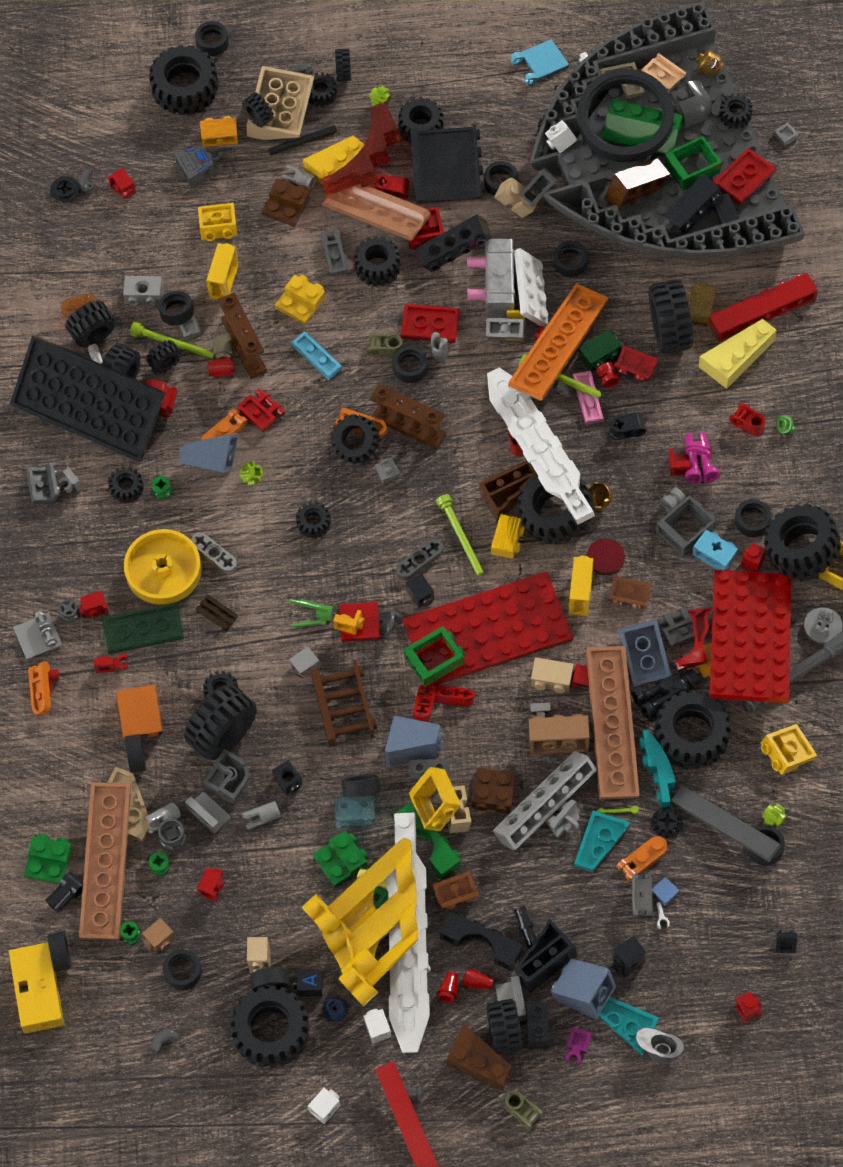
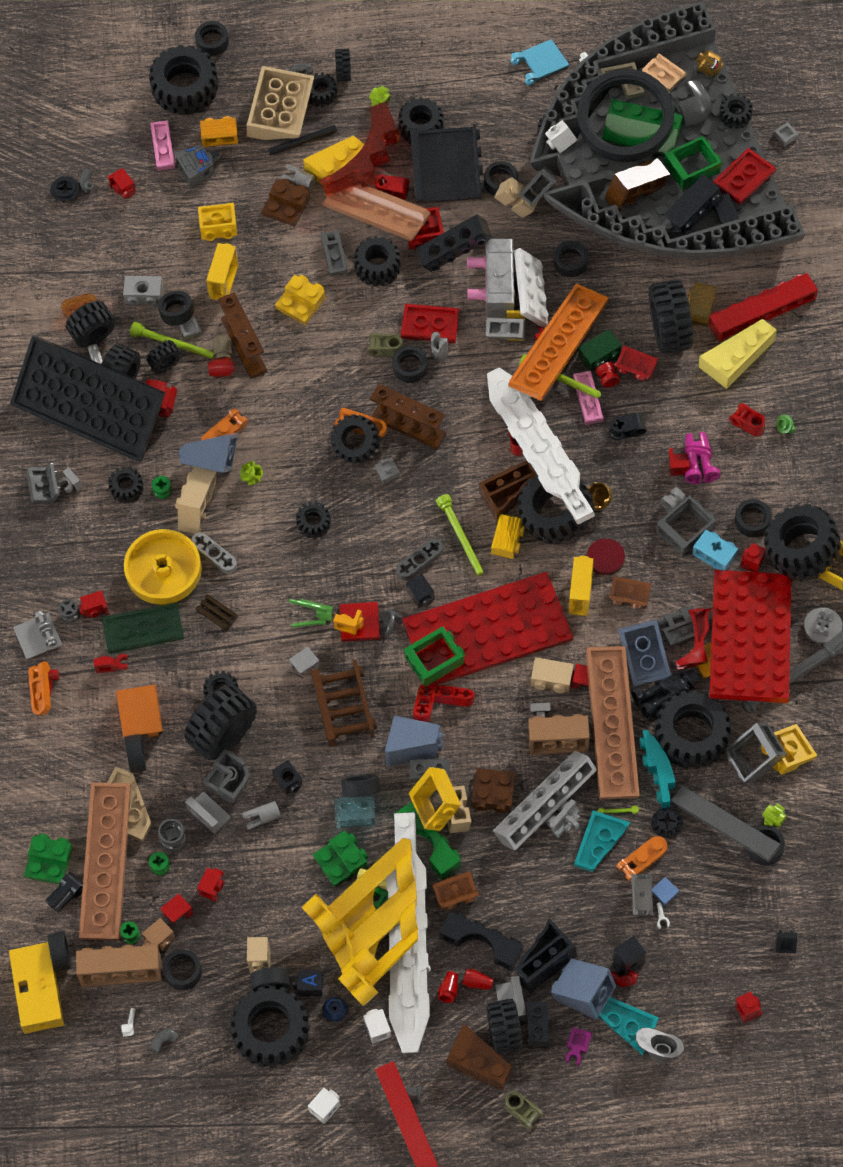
(119, 965): none -> medium nougat brick
(128, 1029): none -> white hand
(162, 145): none -> bright pink tile
(169, 811): light grey hinge -> none
(176, 909): none -> red panel
(194, 499): none -> tan wedge
(257, 109): black tyre -> none
(257, 413): red plate -> none
(316, 355): medium azure tile -> none
(525, 926): black pin -> none
(626, 980): none -> red arm
(770, 744): none -> dark grey window

